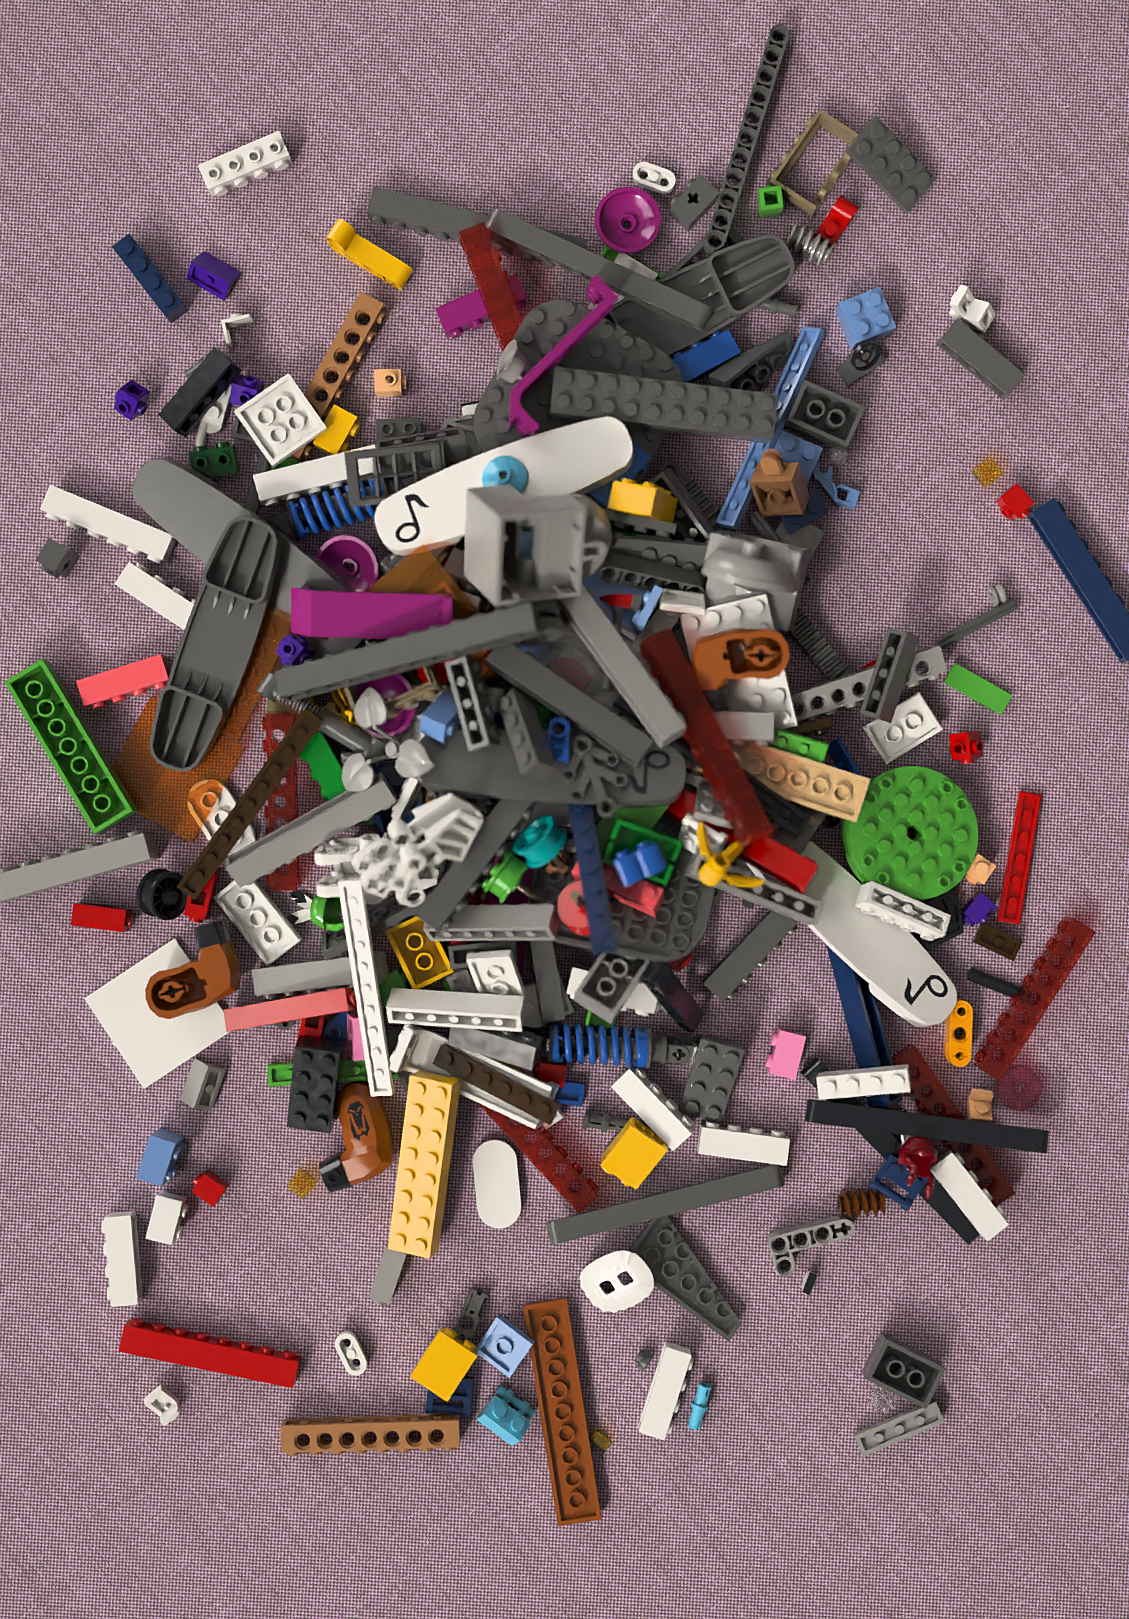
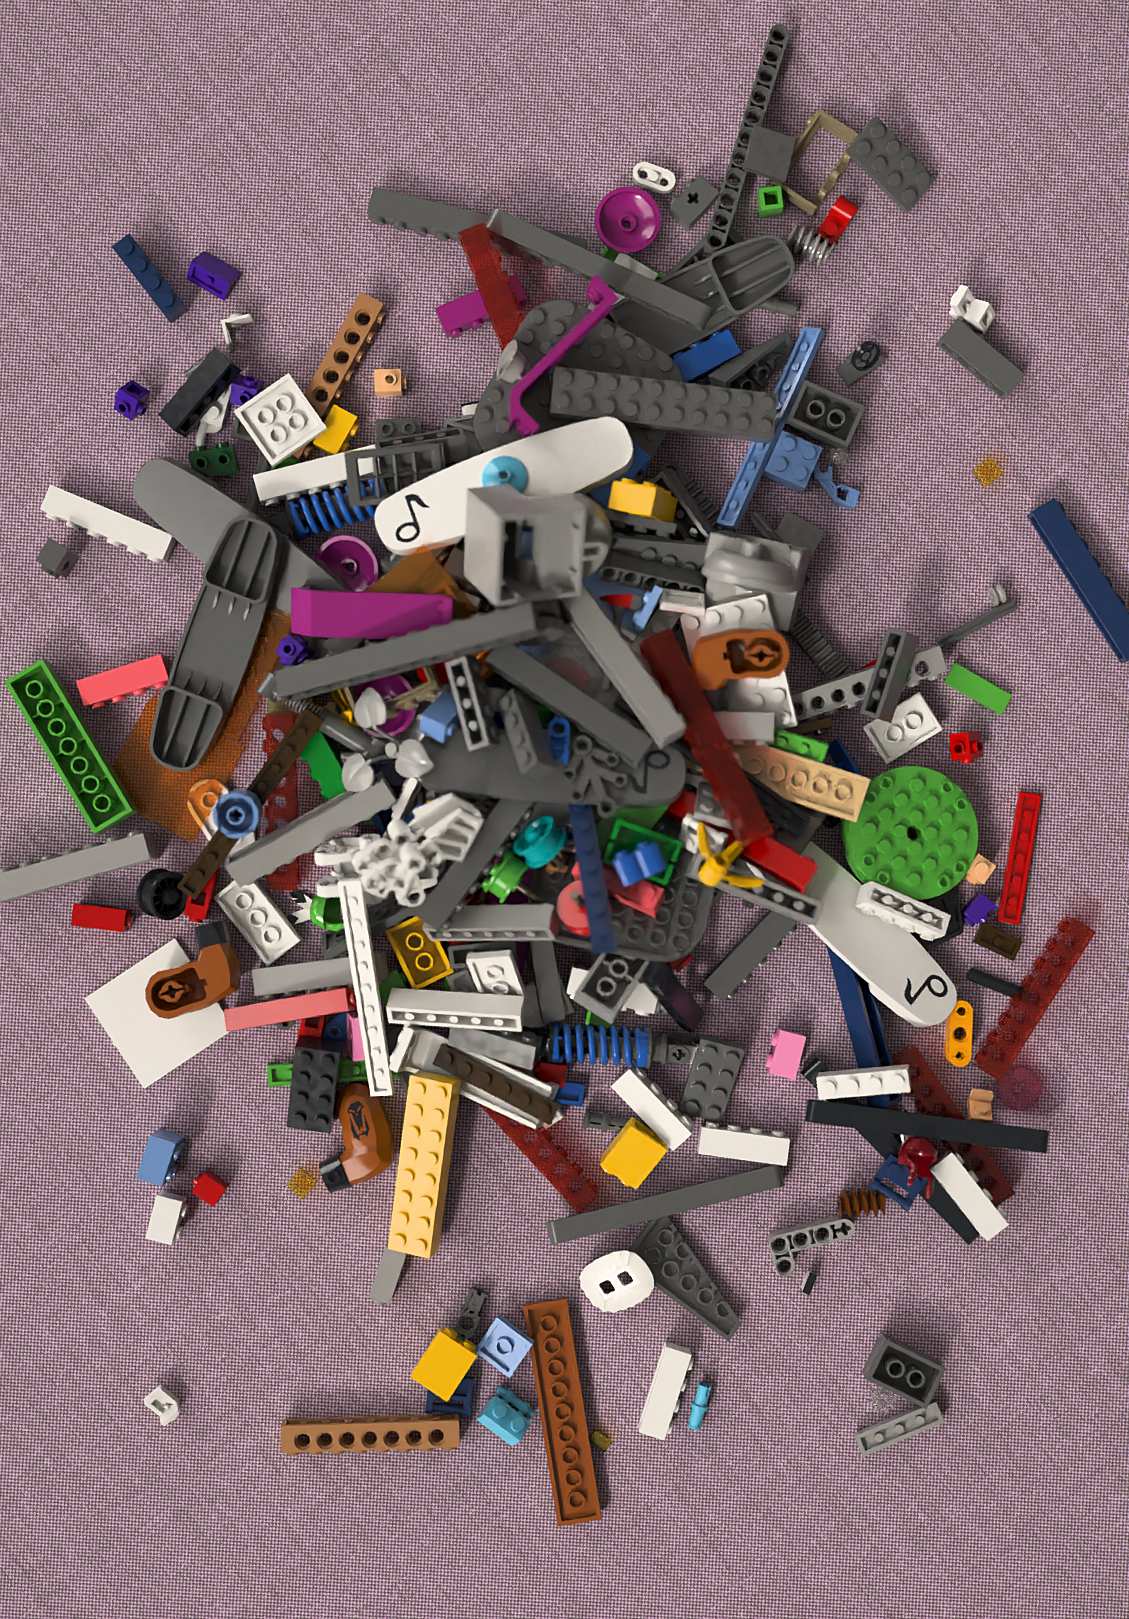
(122, 1258): white brick -> none
(155, 594): white brick -> none
(202, 1085): light grey panel -> none
(210, 1353): red brick -> none
(230, 823): none -> medium blue brick
(245, 164): white brick -> none
(350, 1352): white plate -> none
(360, 251): yellow beam -> none
(497, 1183): white tile -> none
(643, 1359): dark grey plate -> none
(769, 153): none -> flat silver tile
(779, 486): medium nougat brick -> none
(814, 510): dark blue bracket -> none
(865, 318): medium blue brick -> none
(1015, 503): red brick -> none

